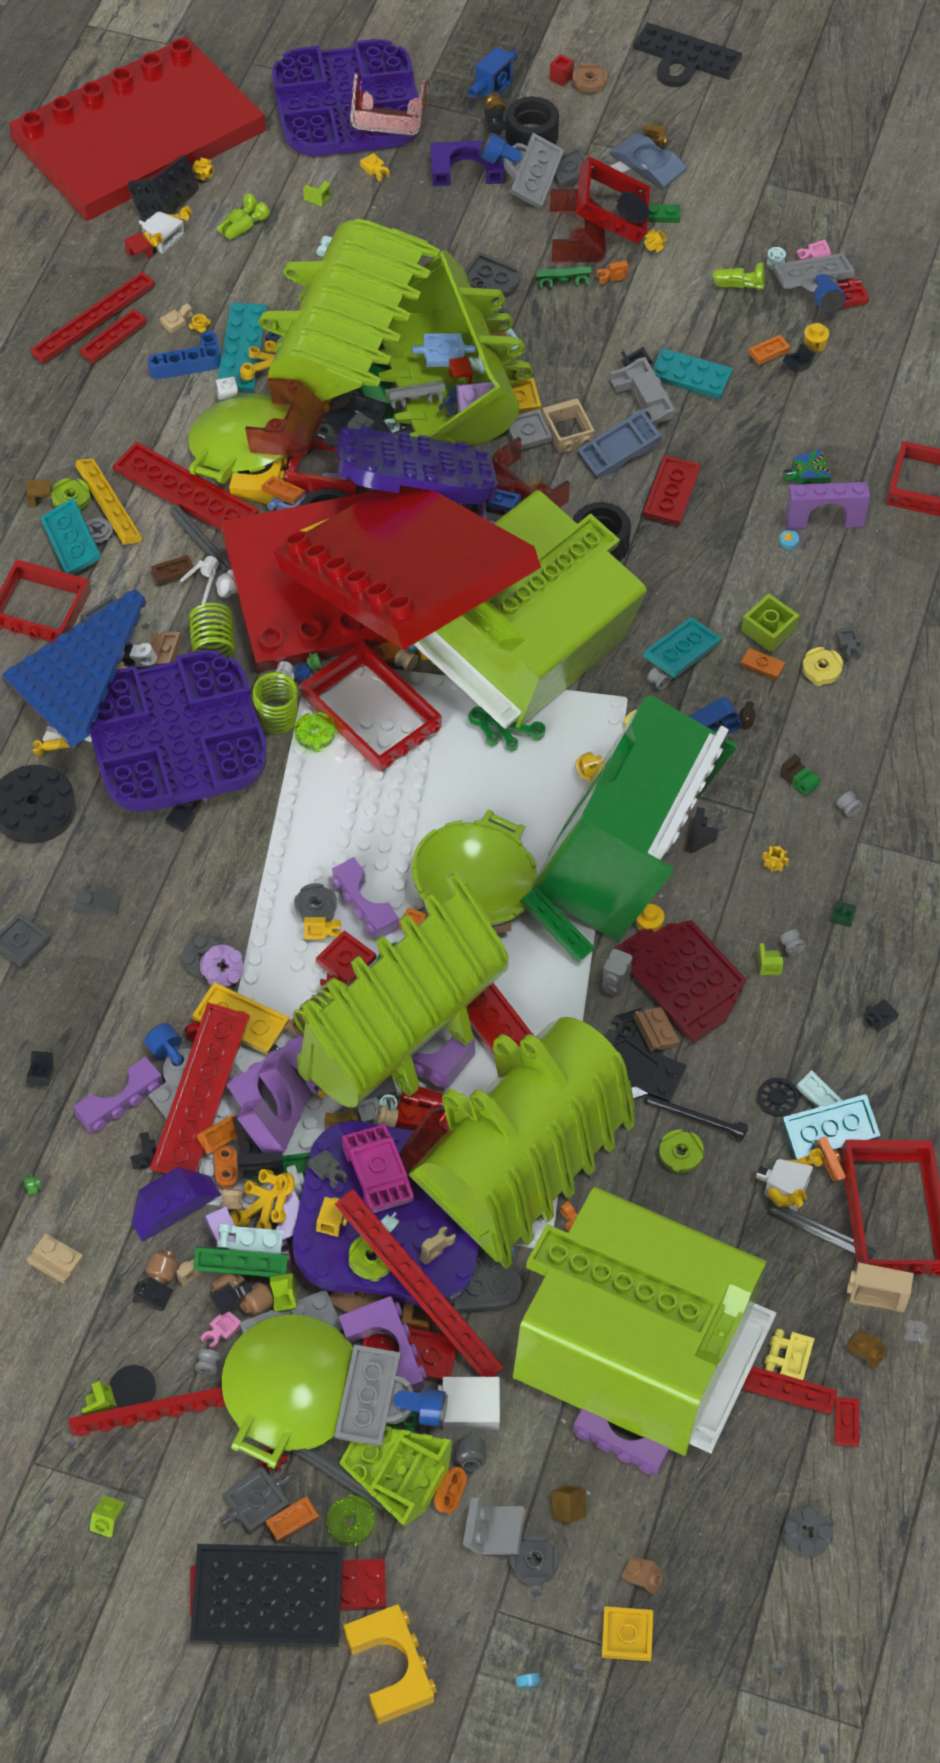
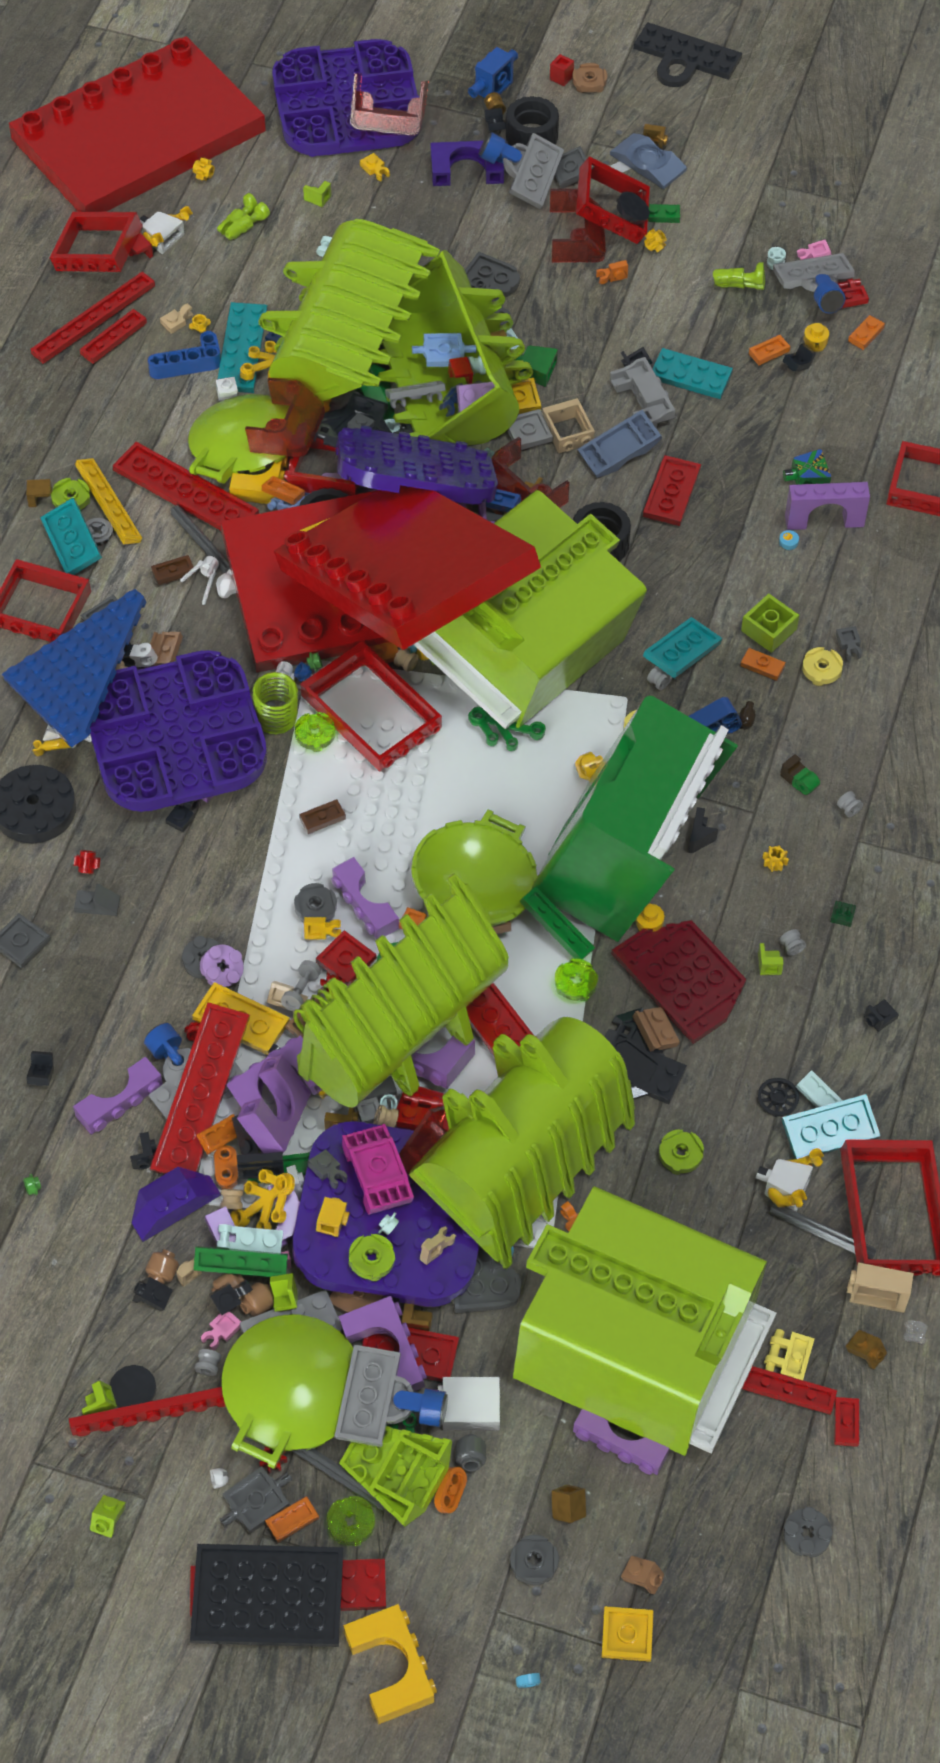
(55, 1258): tan plate -> none
(87, 861): none -> red gear
(101, 221): none -> red window
(165, 188): black bracket -> none
(209, 634): lime piece -> none
(218, 1477): none -> white hinge
(277, 991): none -> tan plate
(309, 971): none -> light grey wheel
(322, 816): none -> reddish brown plate
(419, 1284): red plate -> none
(494, 1528): light grey bracket -> none
(542, 362): none -> green torso
(563, 275): green plate -> none
(576, 991): none -> clear neon green plate
(616, 973): light grey brick -> none
(737, 1130): black piece -> none
(831, 1159): orange plate -> none
(866, 332): none -> orange plate

